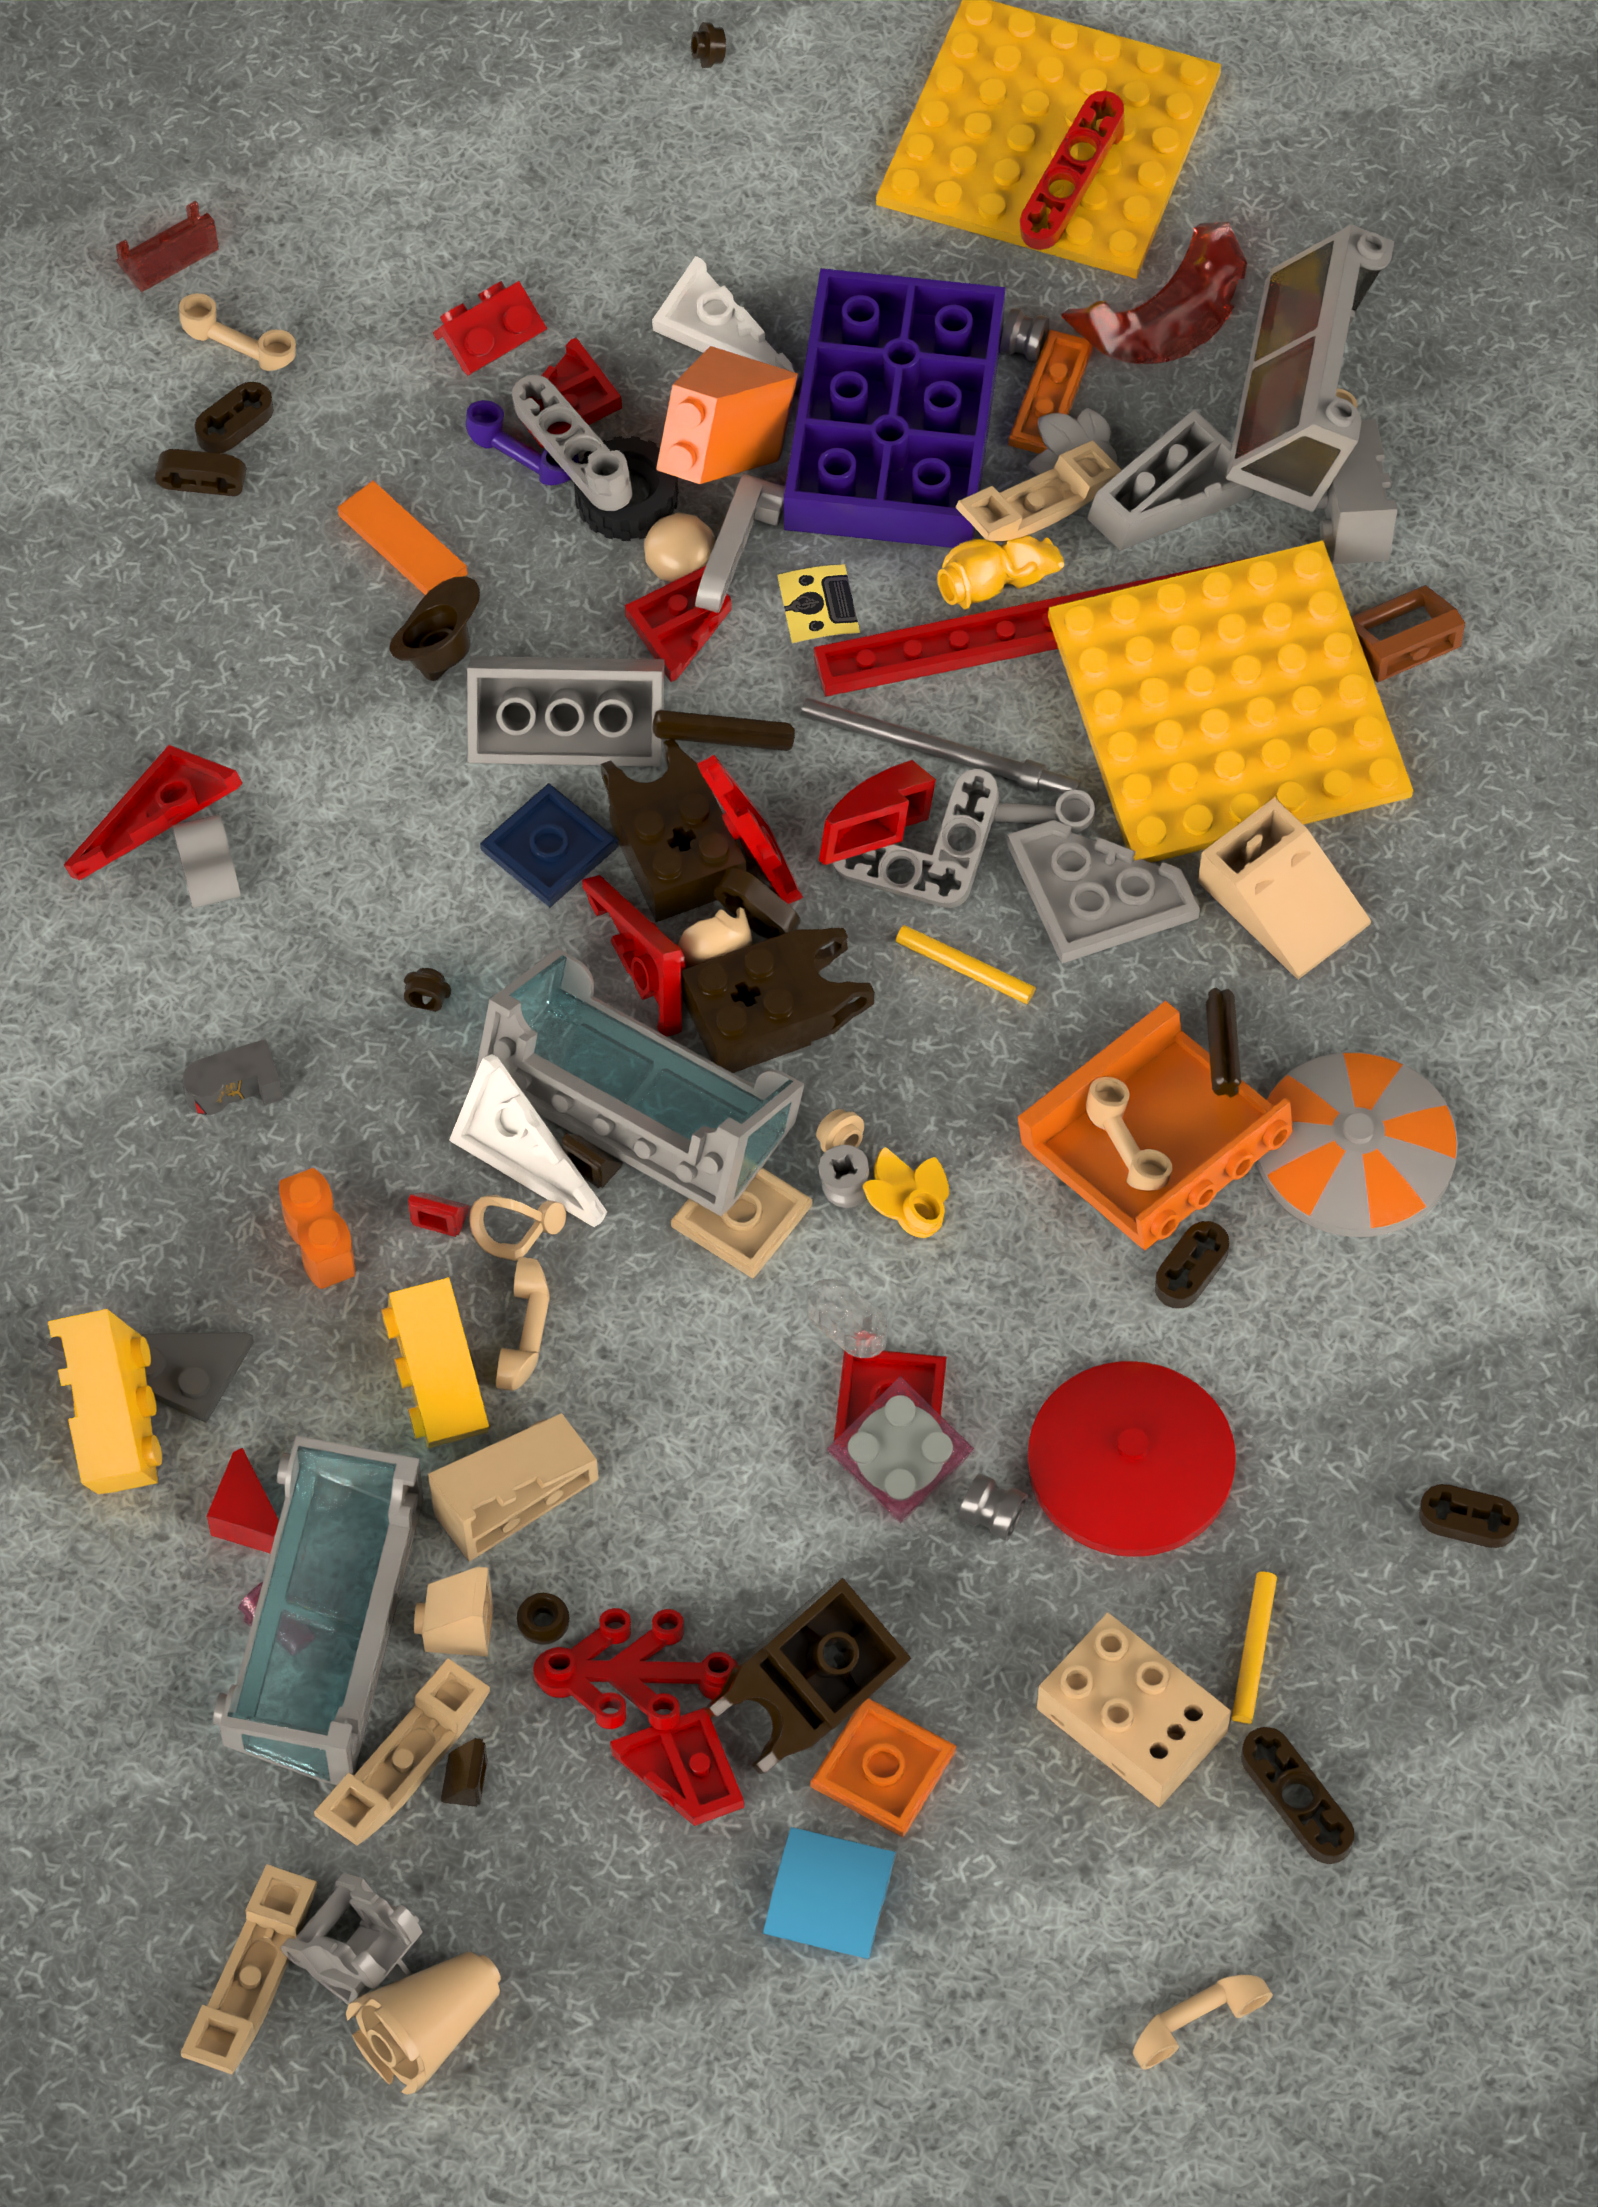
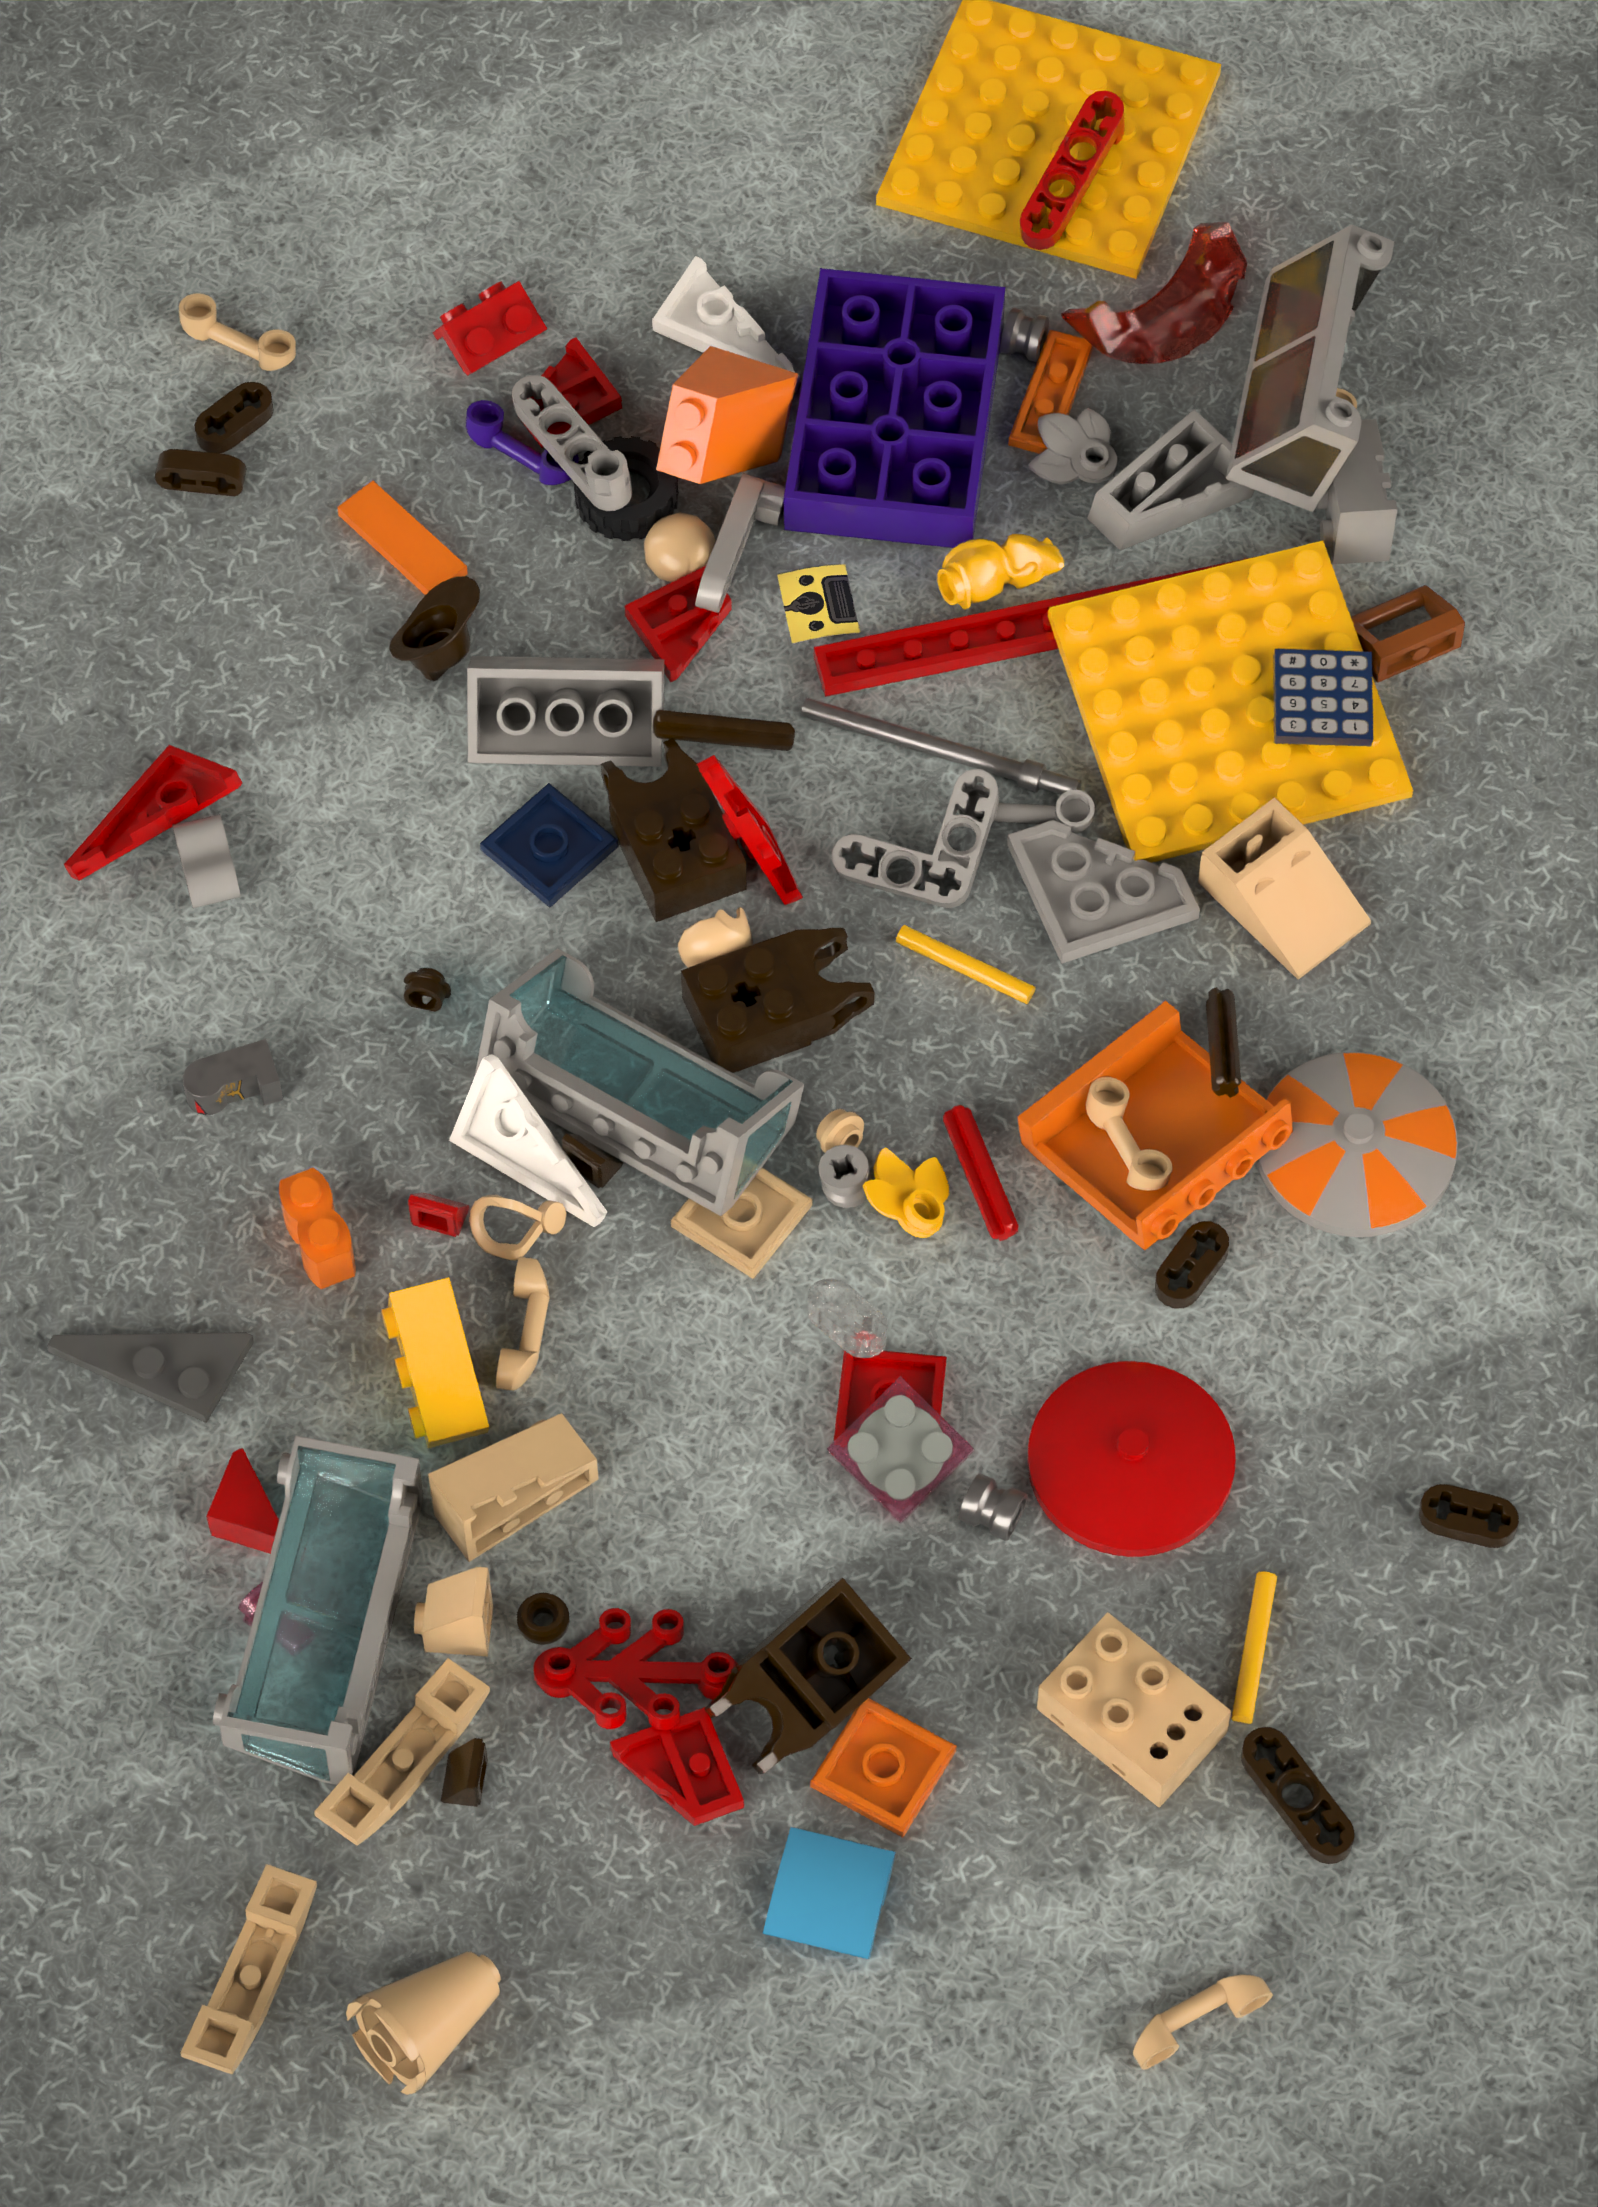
(110, 1401): yellow wedge -> none
(169, 250): clear red hinge -> none
(371, 1951): light grey piece -> none
(644, 952): red wing -> none
(708, 45): dark brown plate -> none
(764, 909): dark brown beam -> none
(877, 812): red slope -> none
(980, 1173): none -> red axle
(1042, 498): tan slope -> none
(1323, 697): none -> tile

